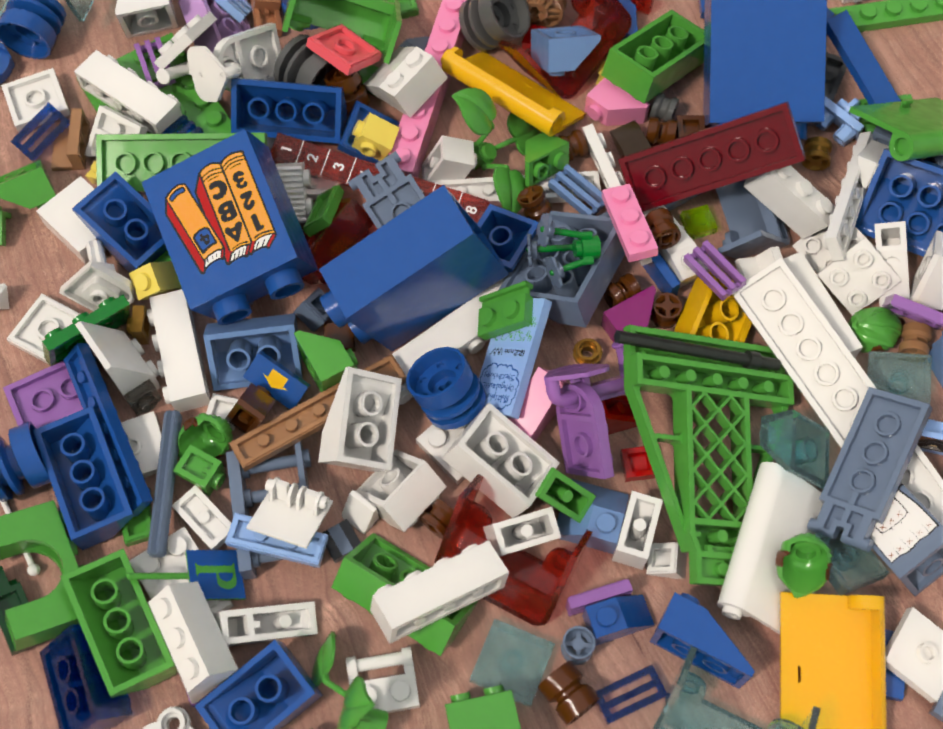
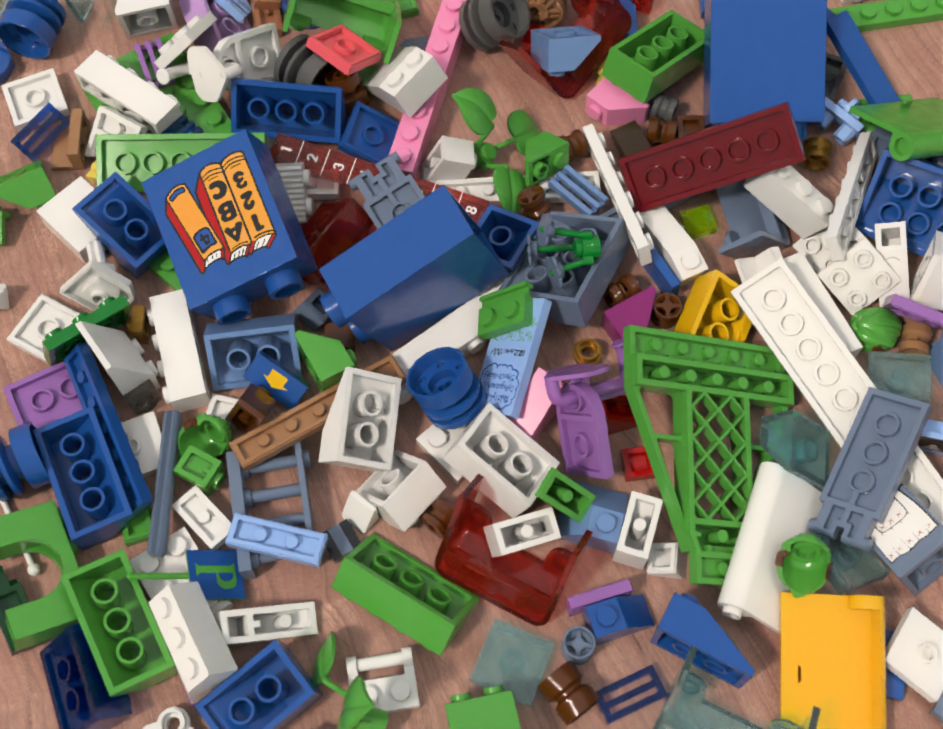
(154, 279): light yellow brick -> none
(290, 512): white hinge -> none
(323, 210): bright green tile -> none
(374, 136): light yellow brick -> none
(438, 590): white brick -> none
(512, 91): yellow door -> none
(629, 223): bright pink plate -> none
(663, 228): reddish brown wheel -> none
(722, 262): medium lavender tile -> none
(748, 359): pearl dark grey bar -> none
(868, 161): white slope -> none

